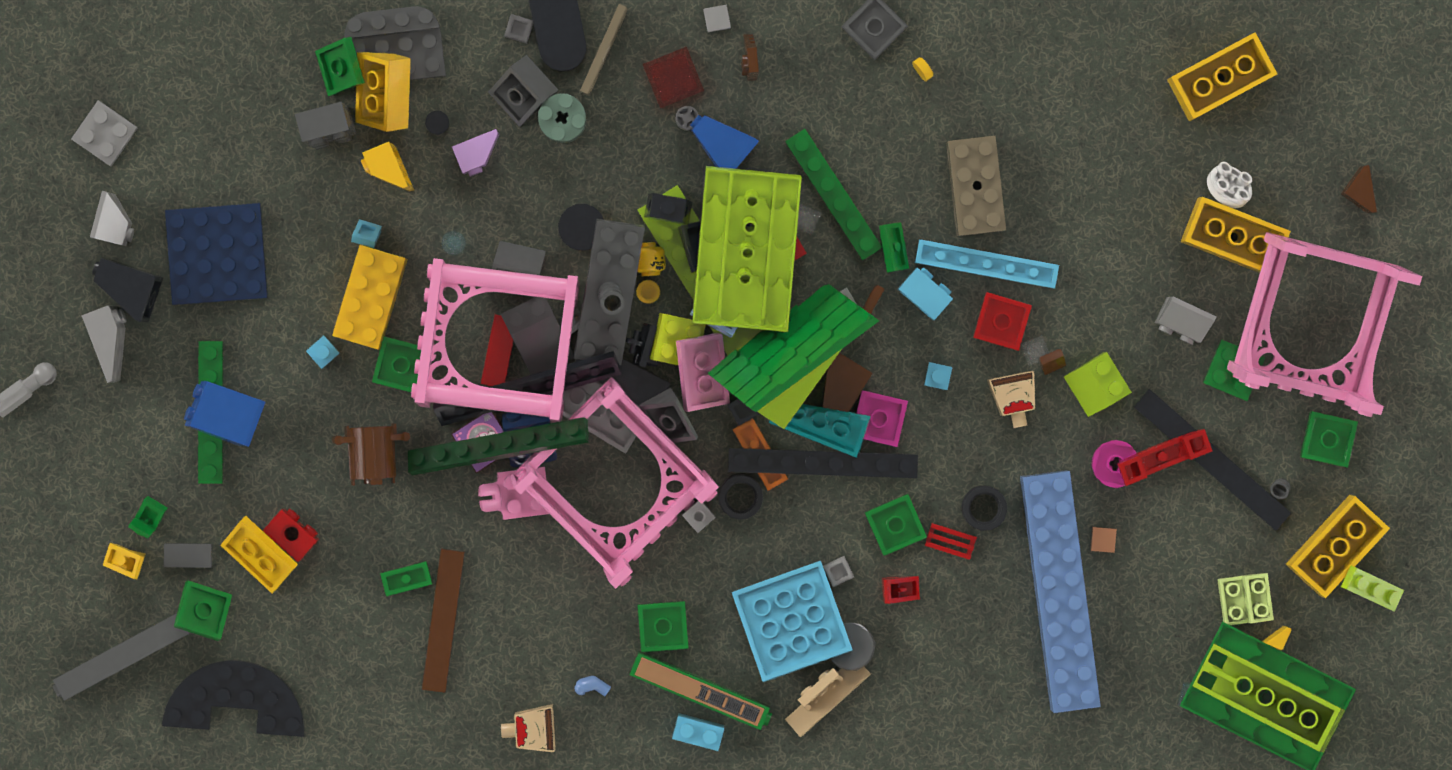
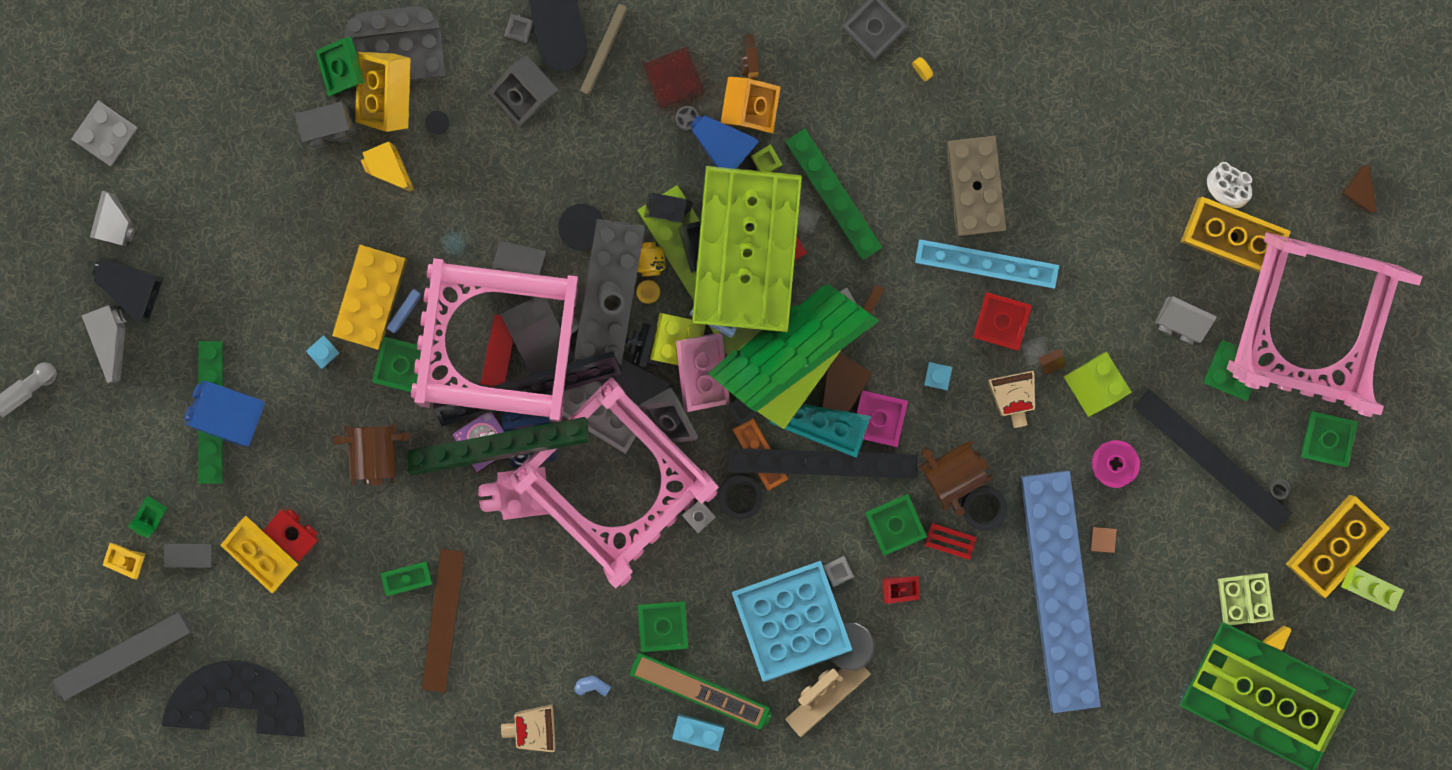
(202, 610): green plate -> none
(216, 254): dark blue plate -> none
(366, 233): medium azure plate -> none
(404, 311): none -> medium blue tile
(475, 152): lavender slope -> none
(549, 113): sand green brick -> none
(717, 18): light grey tile -> none
(750, 104): none -> light orange slope
(766, 159): none -> lime tile
(894, 247): green plate -> none
(926, 293): medium azure brick -> none
(955, 474): none -> reddish brown container
(1163, 456): red slope -> none
(1242, 65): yellow brick -> none

